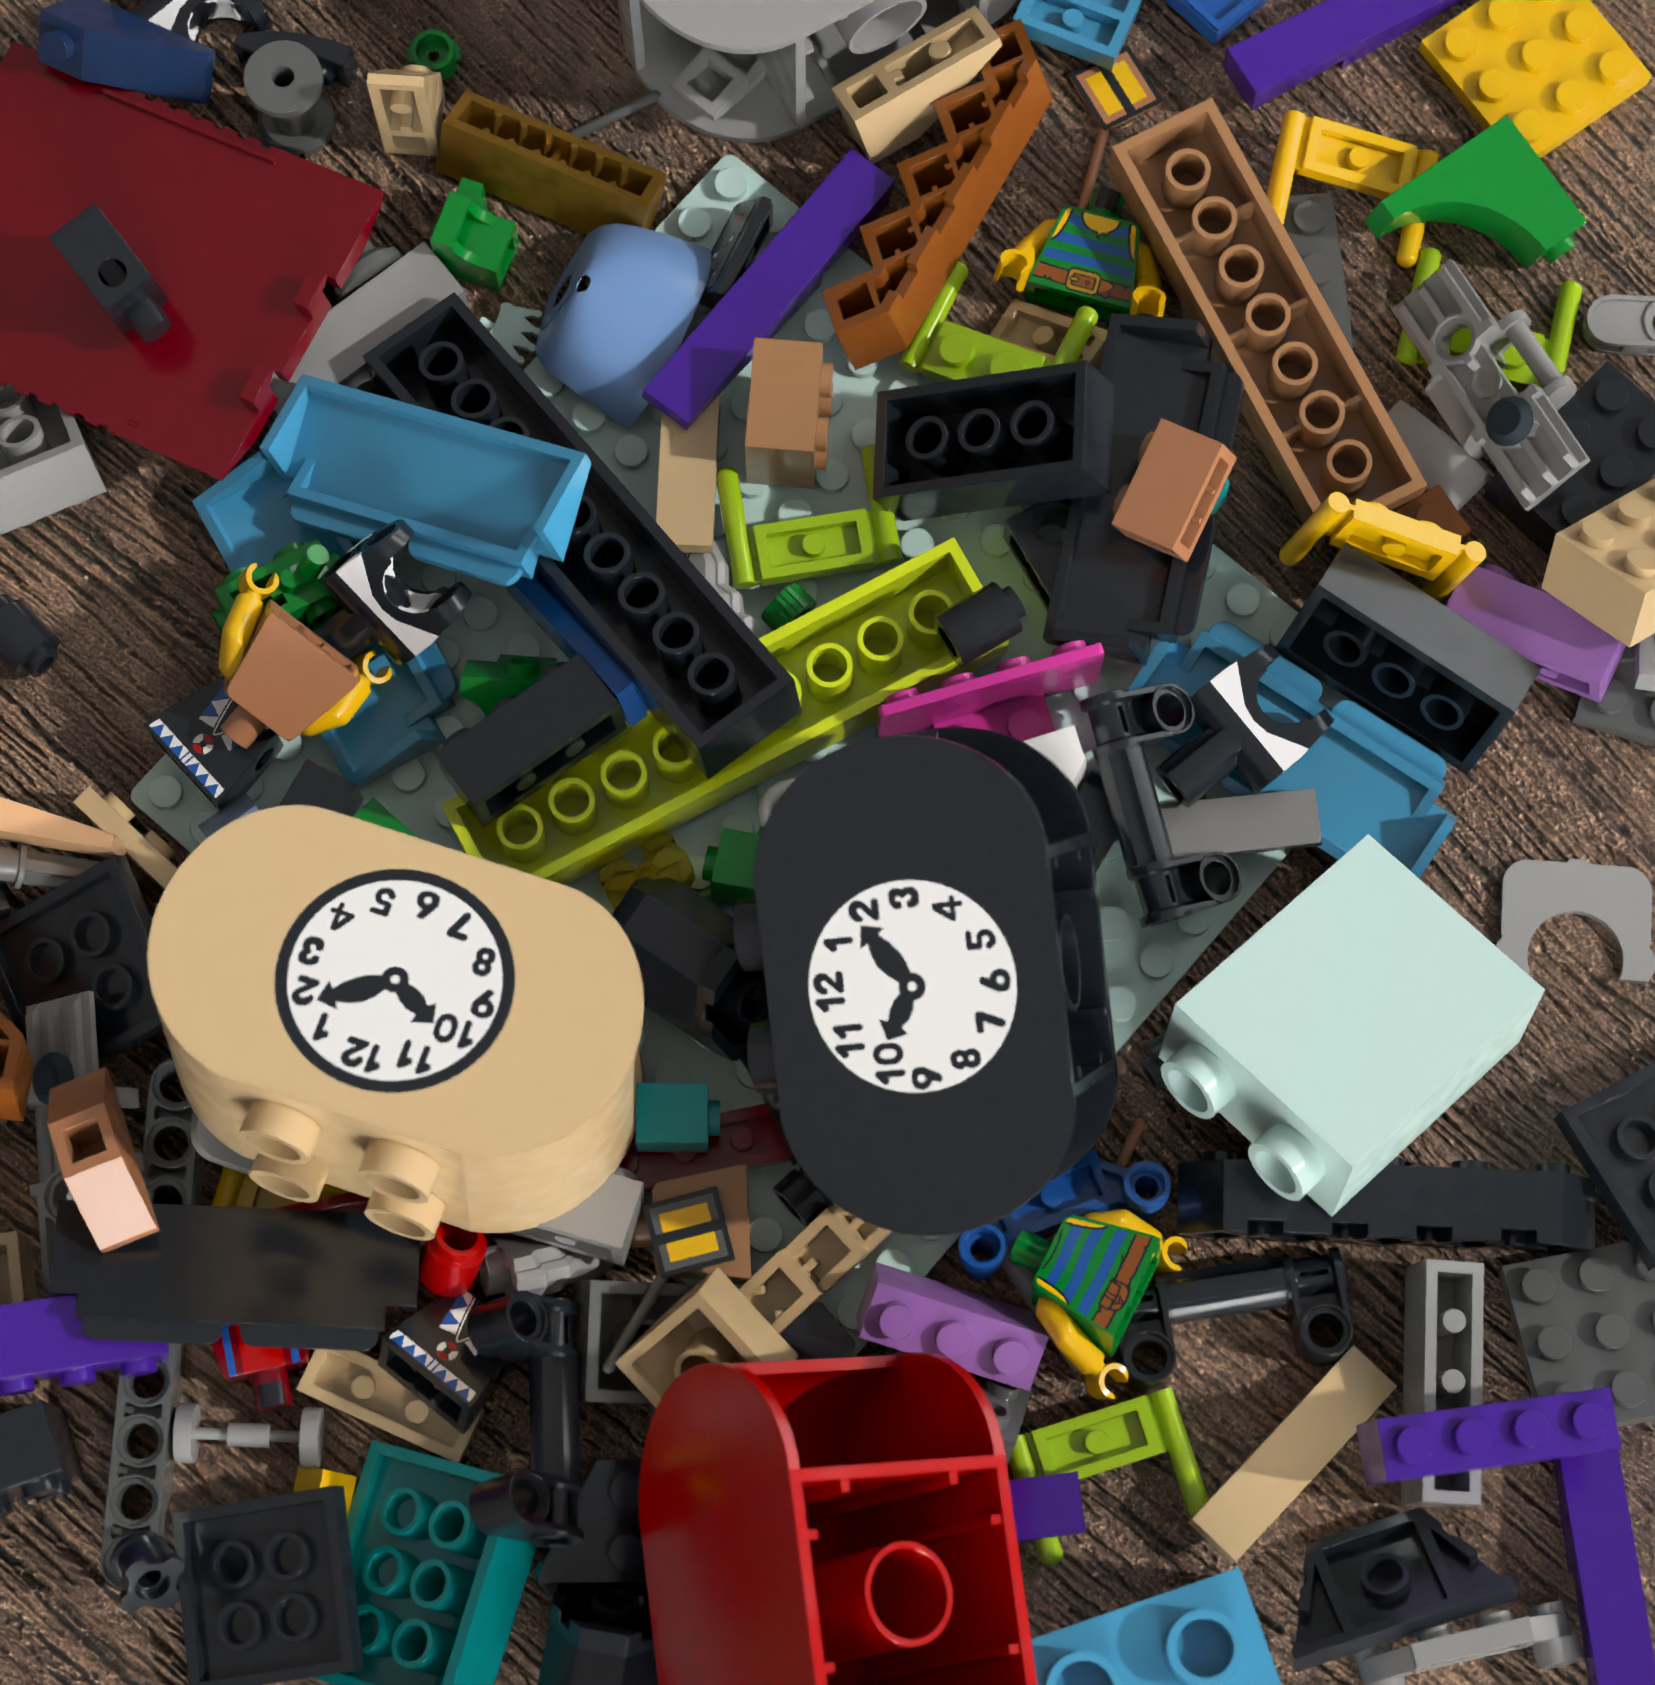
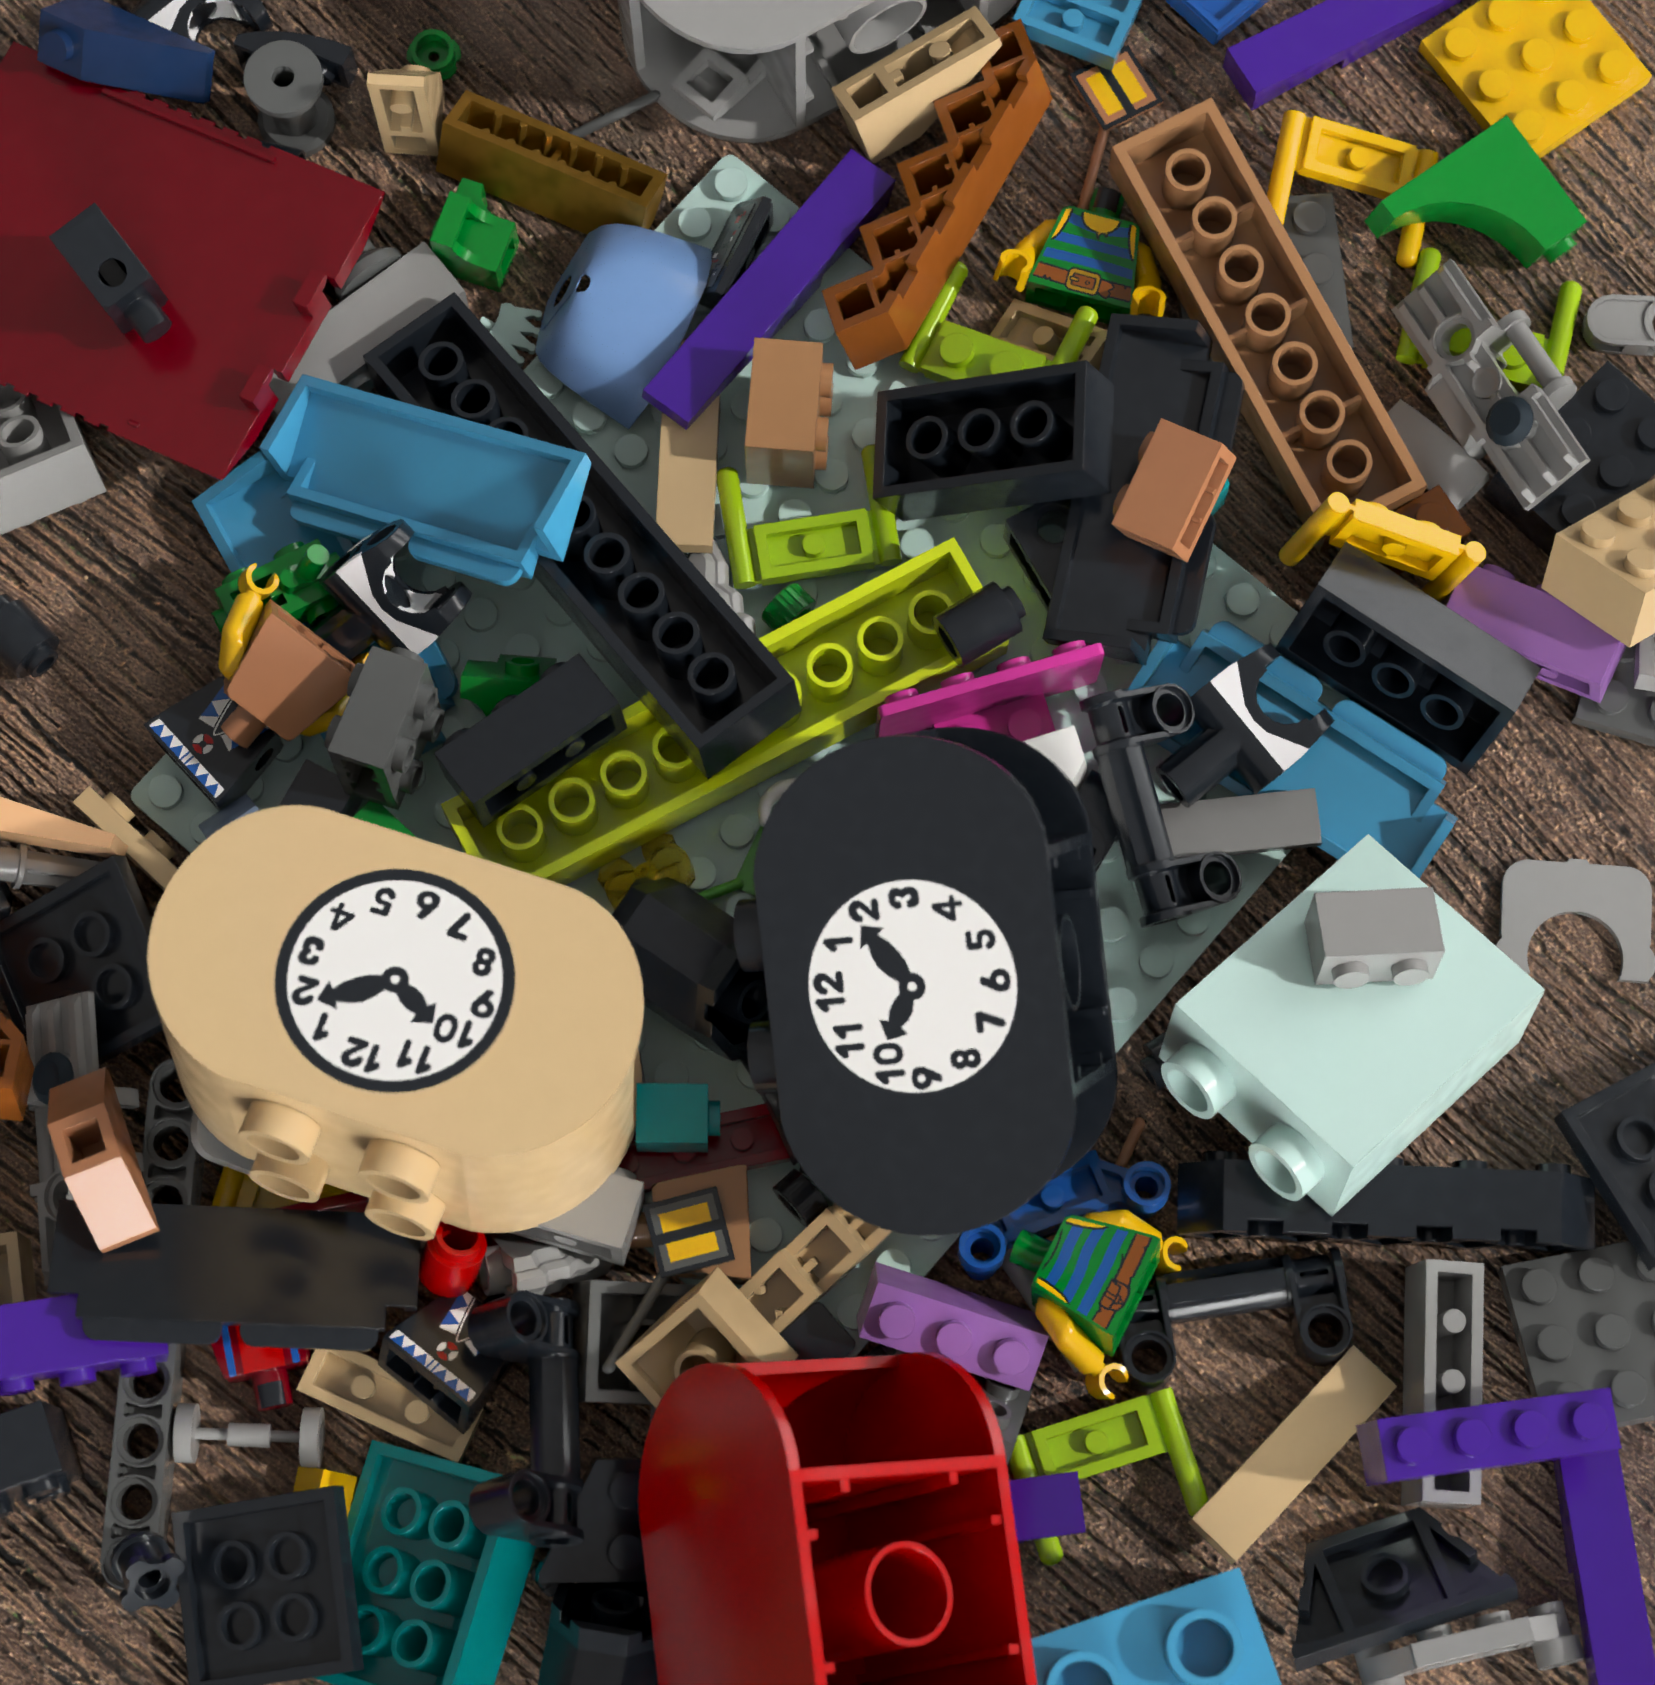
(385, 726): none -> dark grey brick
(573, 639): blue tile -> none
(731, 866): green brick -> none
(1374, 936): none -> light grey brick

